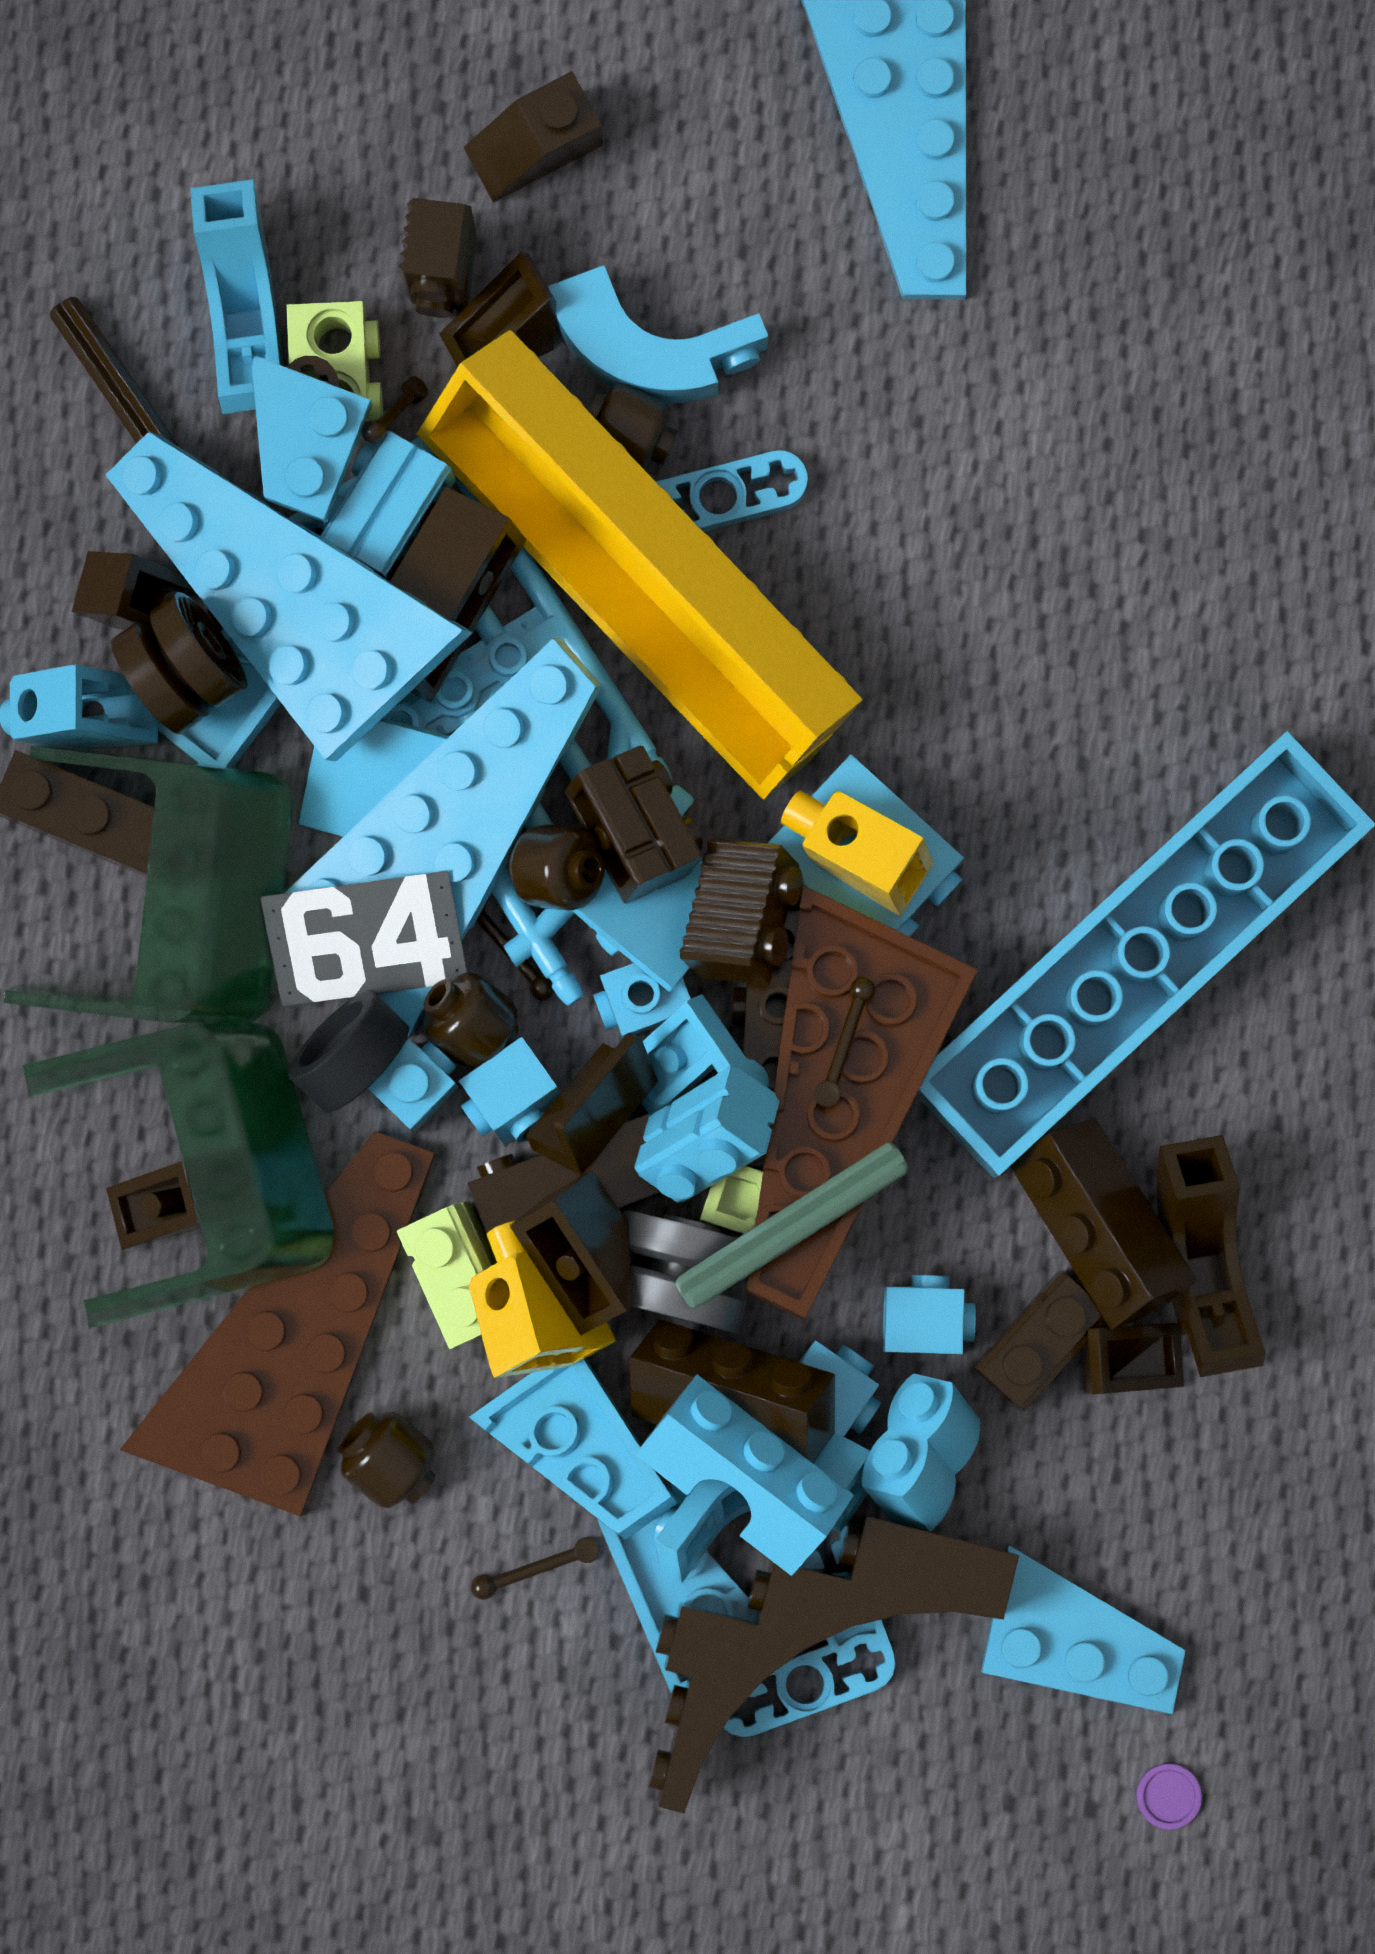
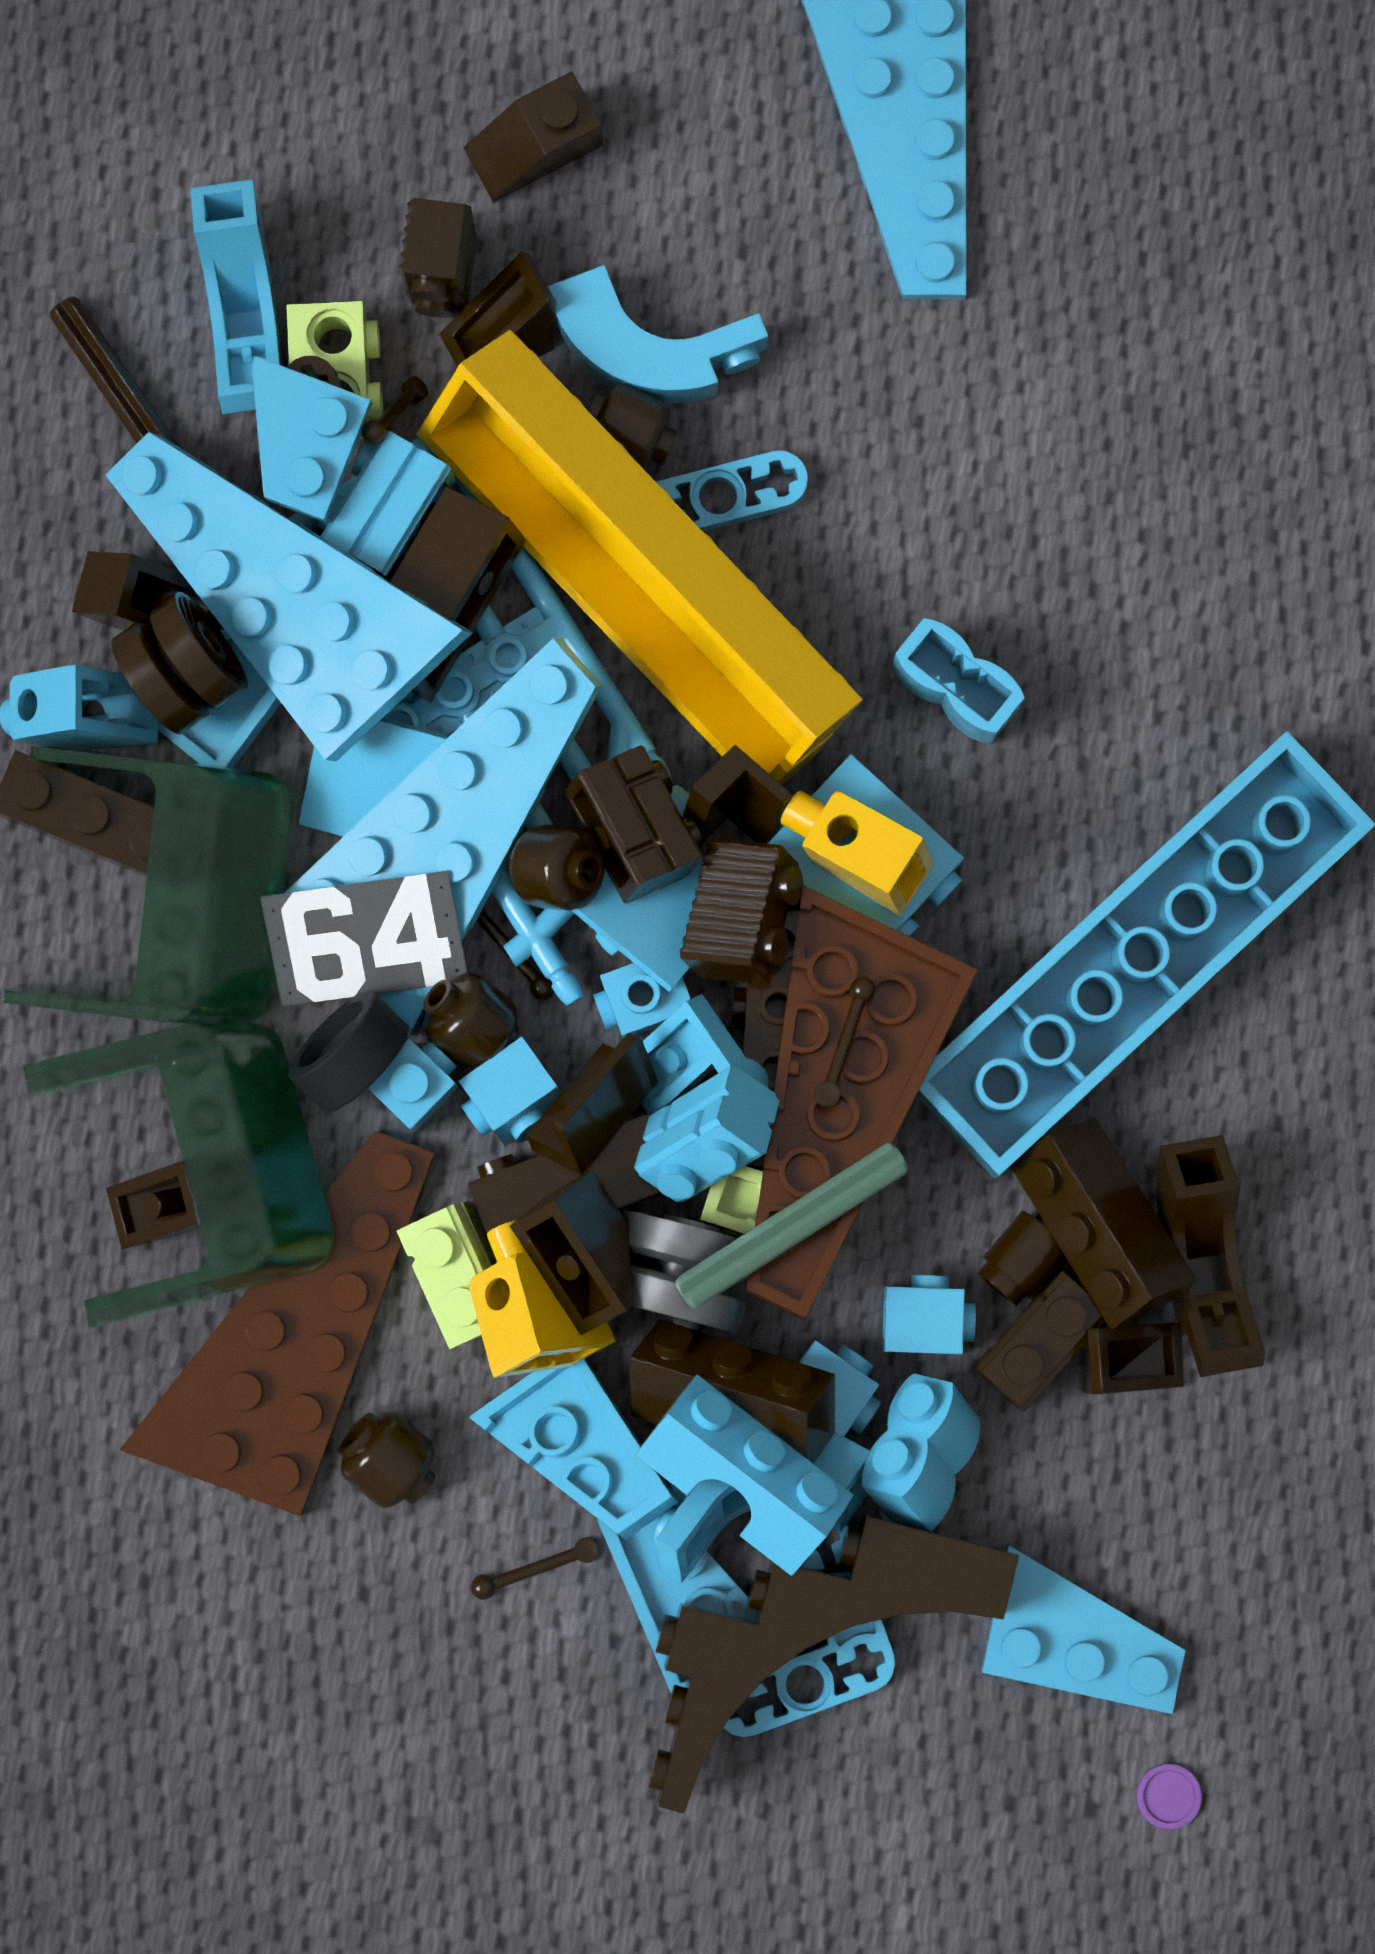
(742, 793): none -> dark brown panel
(942, 671): none -> medium azure brick
(1022, 1258): none -> dark brown brick

